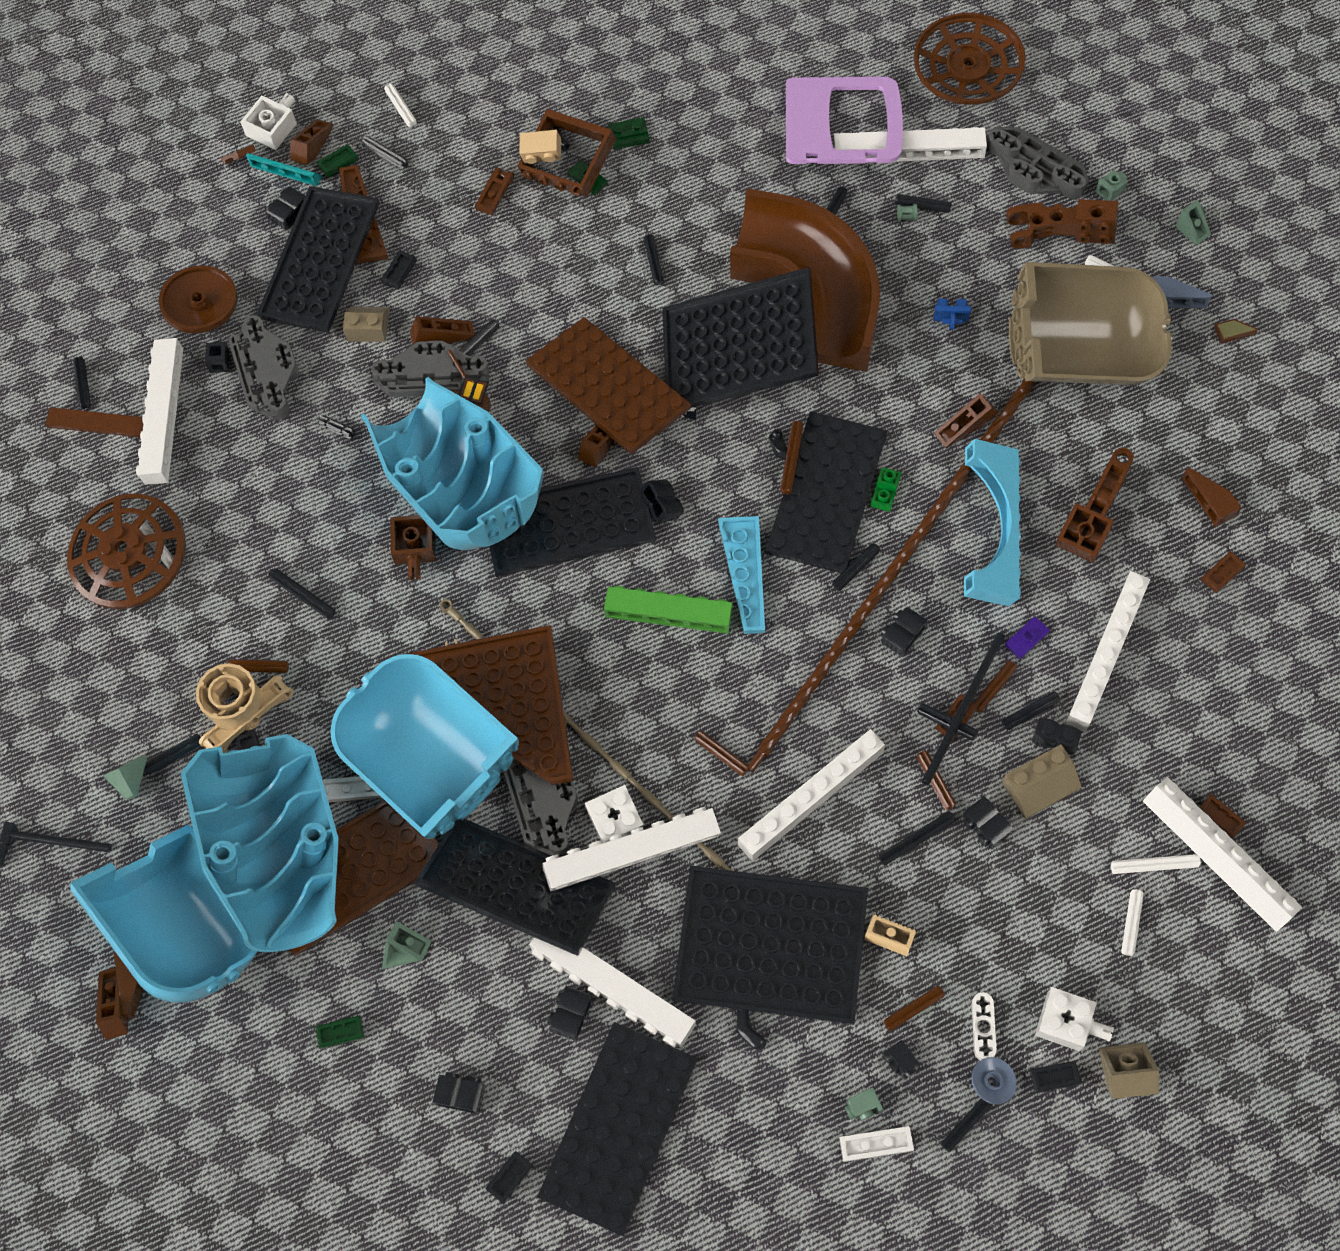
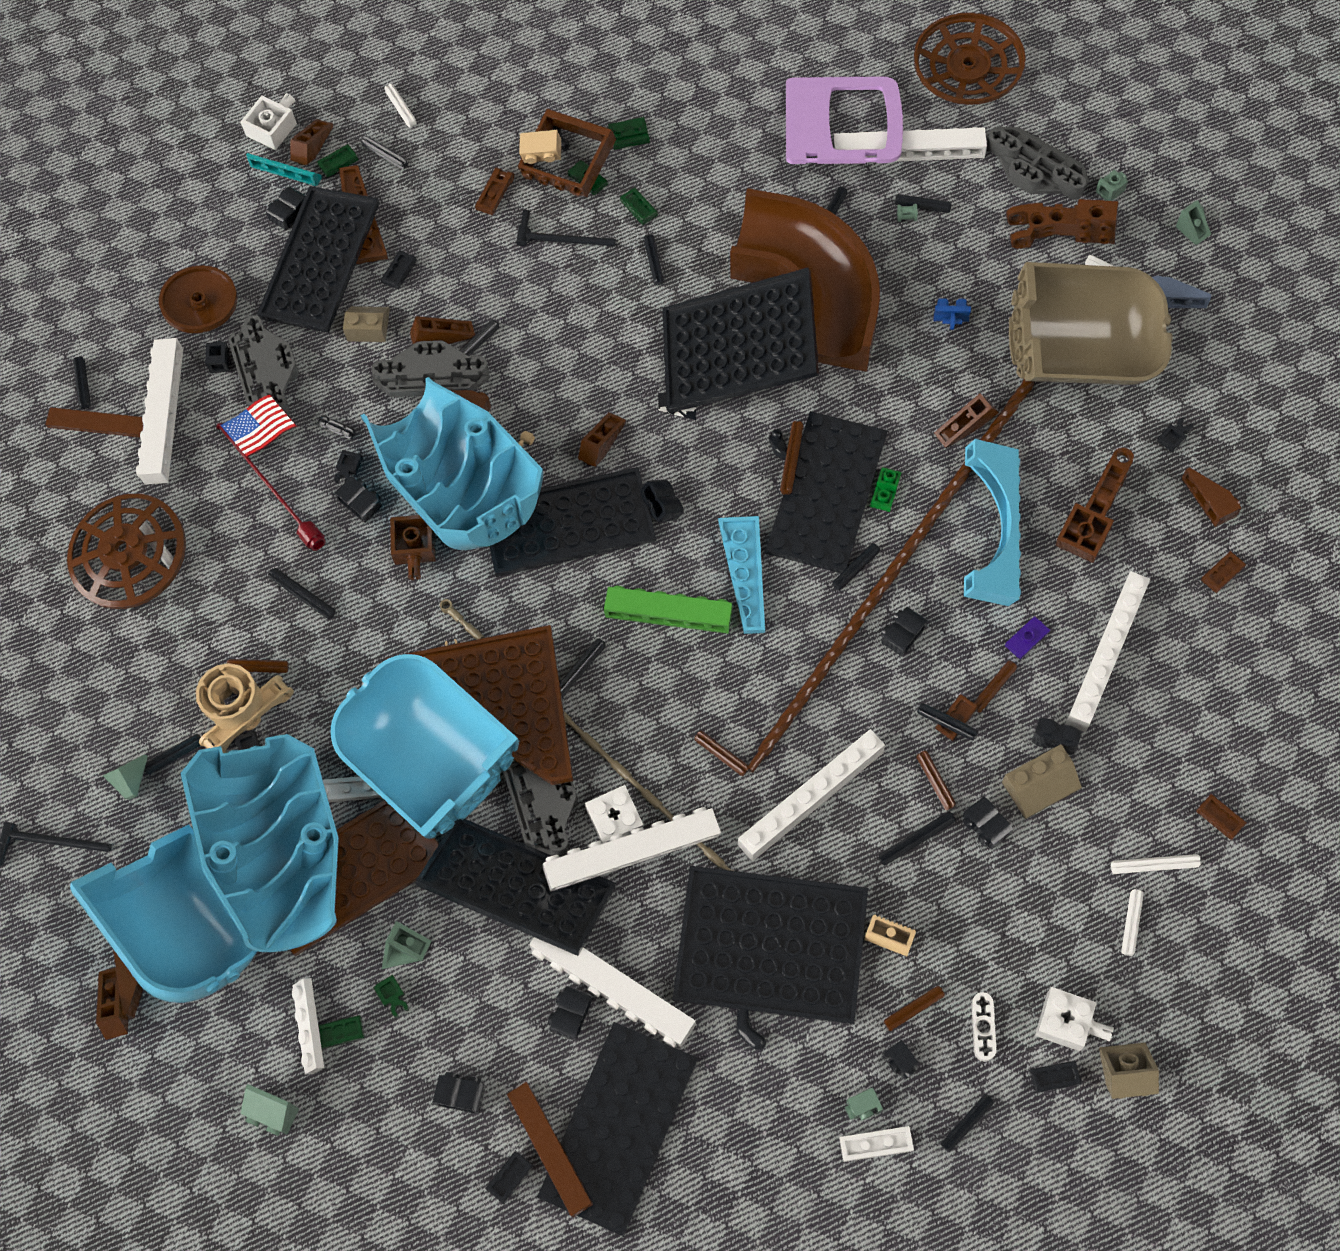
(238, 154): reddish brown tile -> none
(254, 431): none -> flag
(268, 1110): none -> sand green slope
(308, 1026): none -> white plate
(347, 464): none -> black plate
(358, 499): none -> black brick
(390, 993): none -> dark green plate
(472, 389): piece -> none
(525, 235): none -> black bar
(526, 437): none -> tan hand
(550, 1149): none -> reddish brown tile
(581, 665): none -> black axle
(608, 385): reddish brown plate -> none
(638, 206): none -> dark green plate
(962, 709): black piece -> none
(1002, 1077): sand blue dish -> none
(1031, 710): black axle -> none
(1174, 436): none -> black plate
(1222, 854): white brick -> none
(1233, 330): tile -> none

